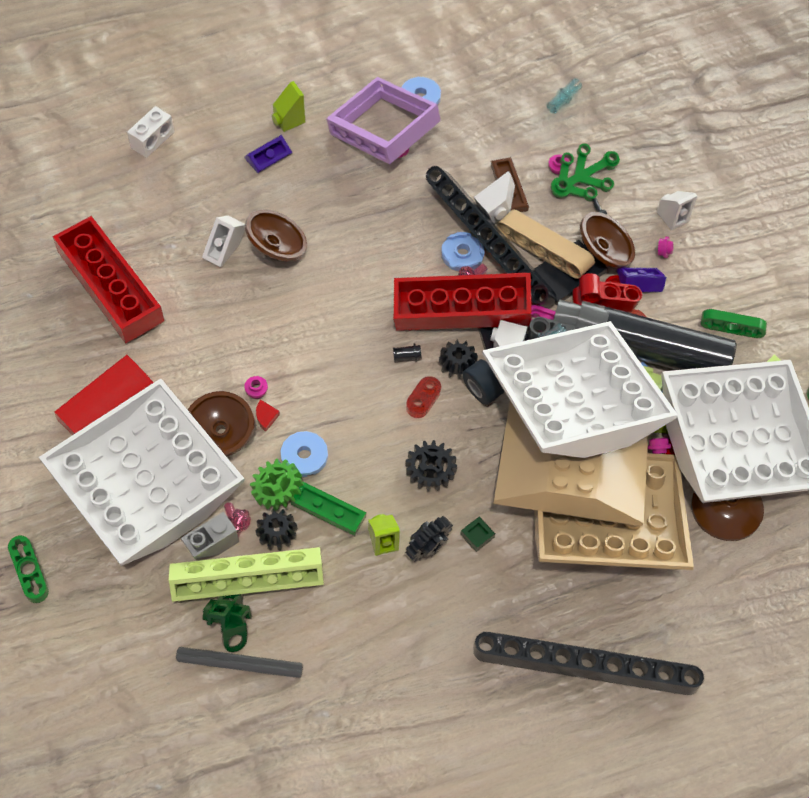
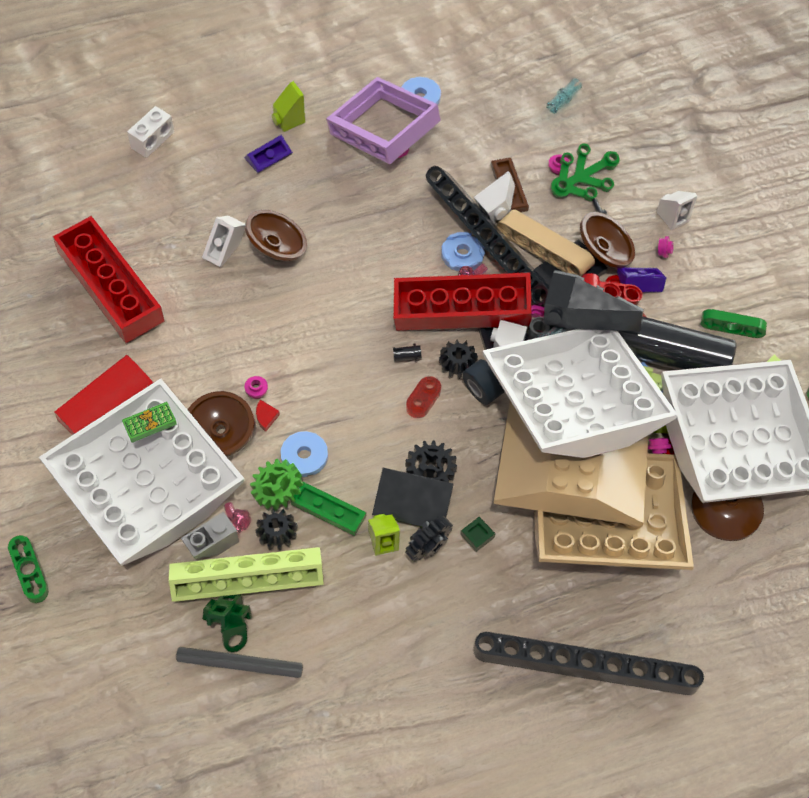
(149, 422): none -> bright green tile
(412, 497): none -> black tile
(579, 305): none -> black wedge

